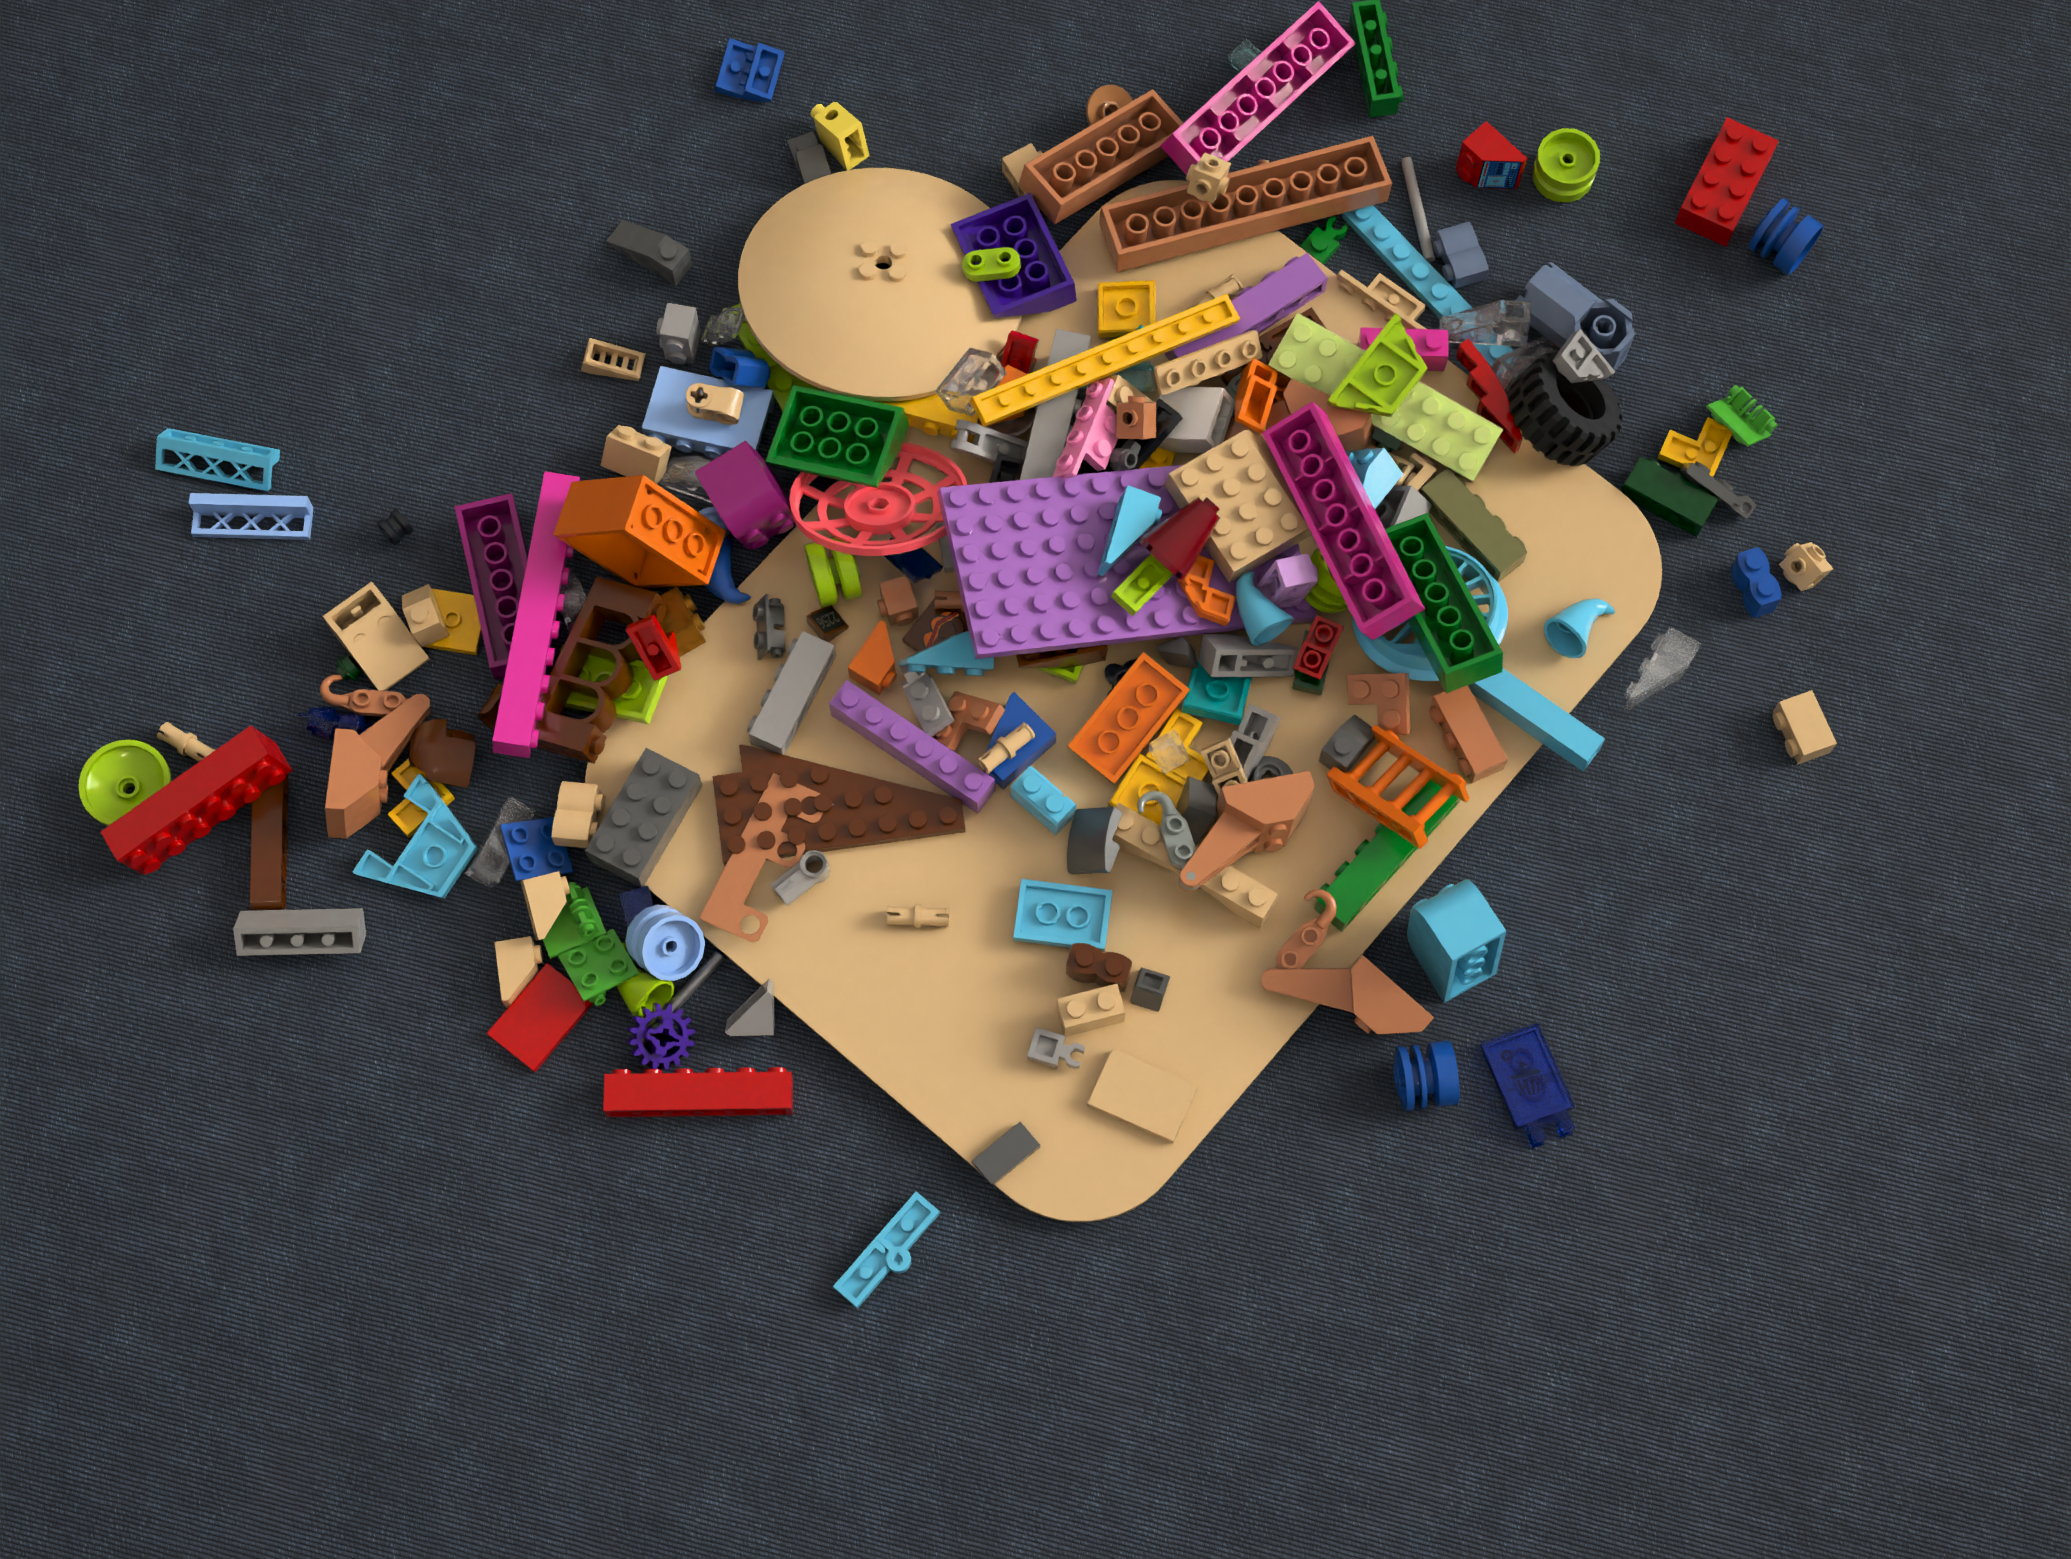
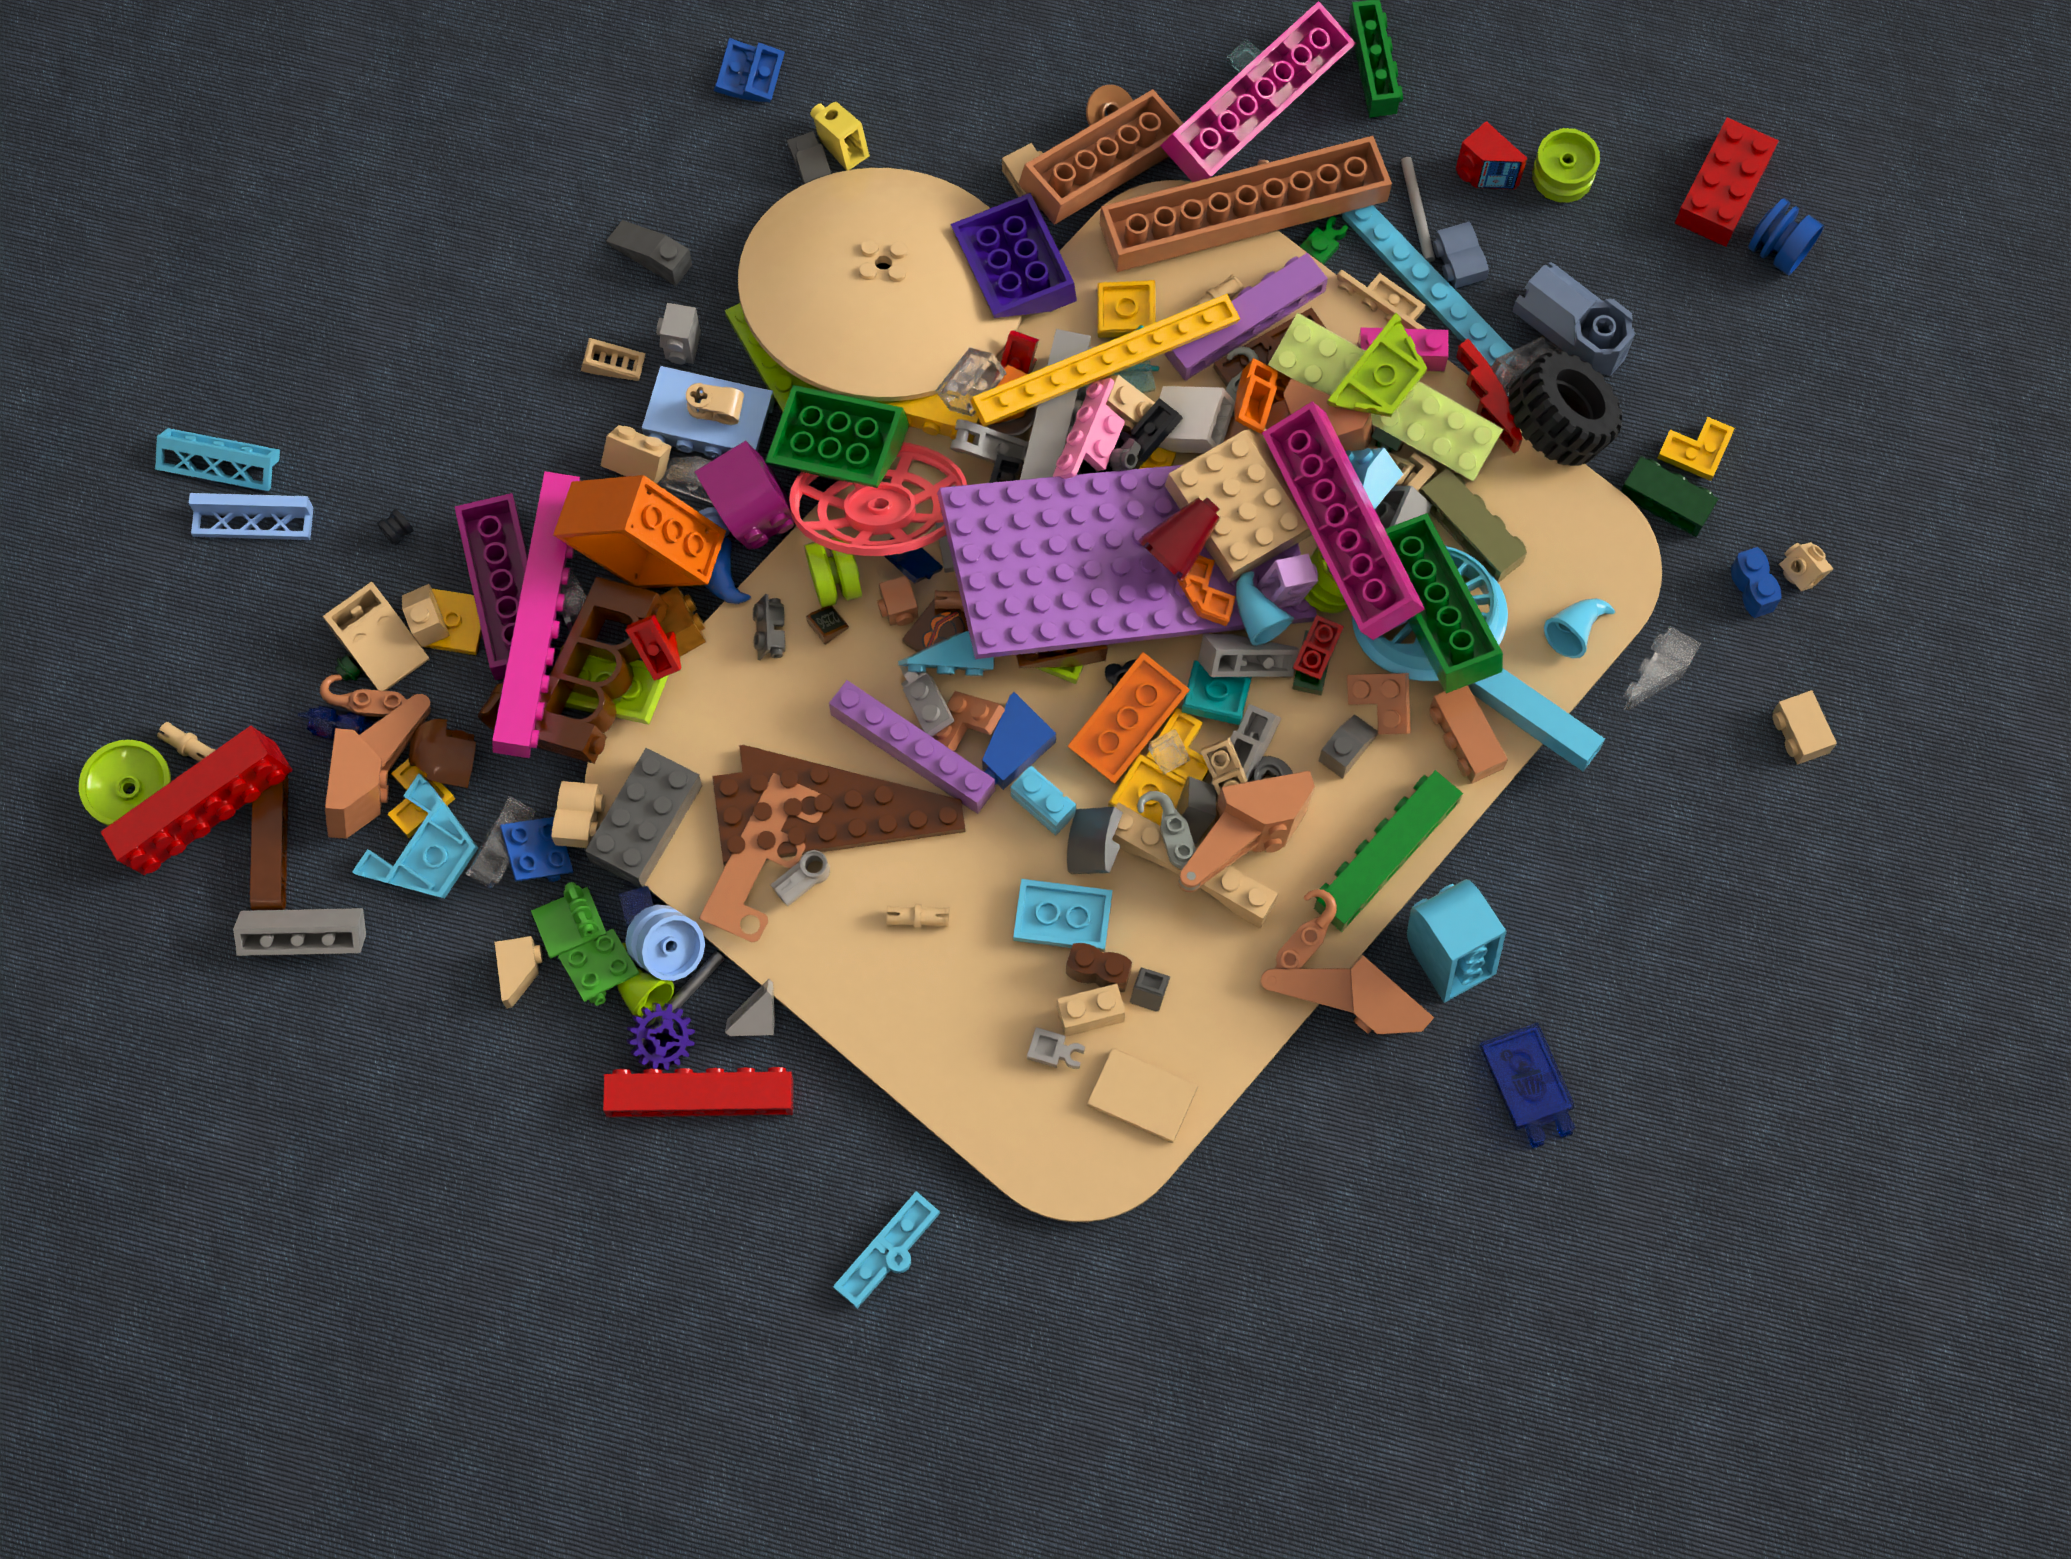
(539, 1018): red tile -> none
(544, 900): tan slope -> none
(723, 327): clear slope -> none
(739, 367): blue brick -> none
(792, 693): light grey brick -> none
(875, 661): orange slope -> none
(991, 265): lime plate -> none
(1005, 747): tan pin -> none
(1006, 1154): dark grey tile -> none
(1132, 519): medium azure slope -> none
(1136, 419): nougat brick -> none
(1141, 585): lime plate -> none
(1178, 653): dark grey slope -> none
(1207, 362): tan bracket -> none
(1208, 178): tan brick -> none
(1390, 812): orange fence -> none
(1426, 1075): blue wheel -> none
(1490, 324): clear slope -> none
(1581, 360): light grey wing -> none
(1699, 476): dark grey hinge -> none
(1737, 419): bright green hinge -> none

